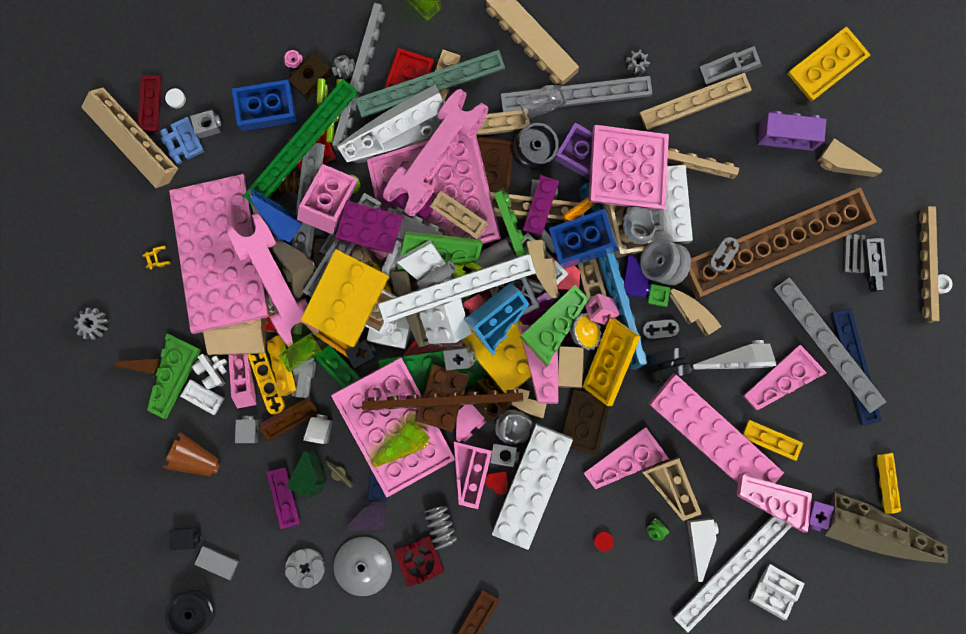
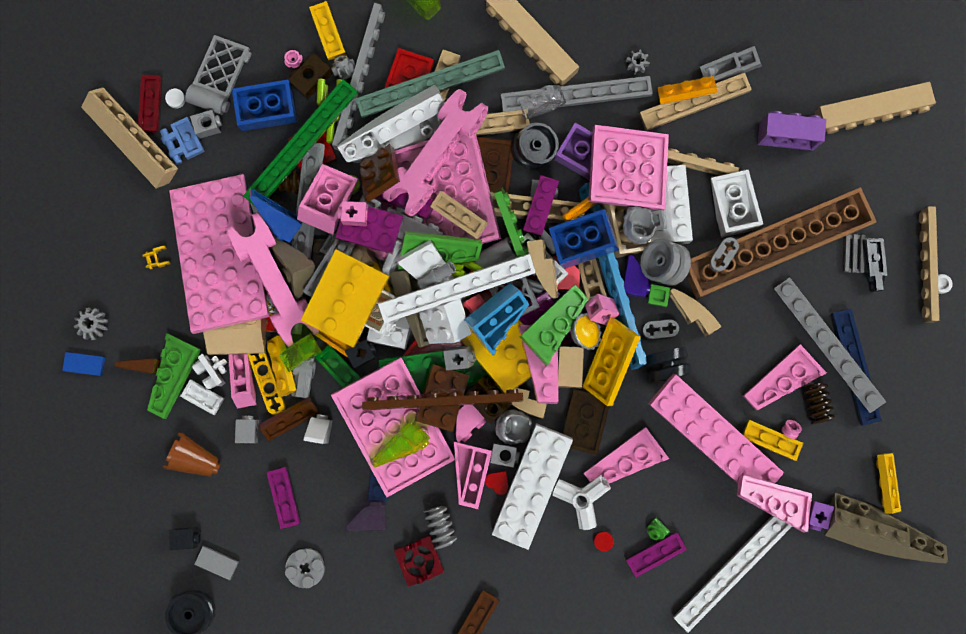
(83, 364): none -> blue tile
(212, 98): none -> light grey piece
(308, 475): dark green slope -> none
(327, 30): none -> yellow plate
(338, 474): dark tan piece -> none
(358, 219): none -> bright pink brick
(368, 553): light grey dish -> none
(379, 172): none -> reddish brown plate
(591, 492): none -> white piece
(656, 554): none -> magenta plate
(674, 486): tan wedge -> none
(687, 90): none -> light orange plate
(702, 542): white slope -> none
(735, 204): none -> white slope
(749, 356): white wedge -> none
(776, 592): white slope -> none
(791, 429): none -> bright pink bush
(819, 403): none -> dark brown piece
(828, 64): yellow plate -> none
(844, 160): tan slope -> none
(876, 107): none -> tan brick

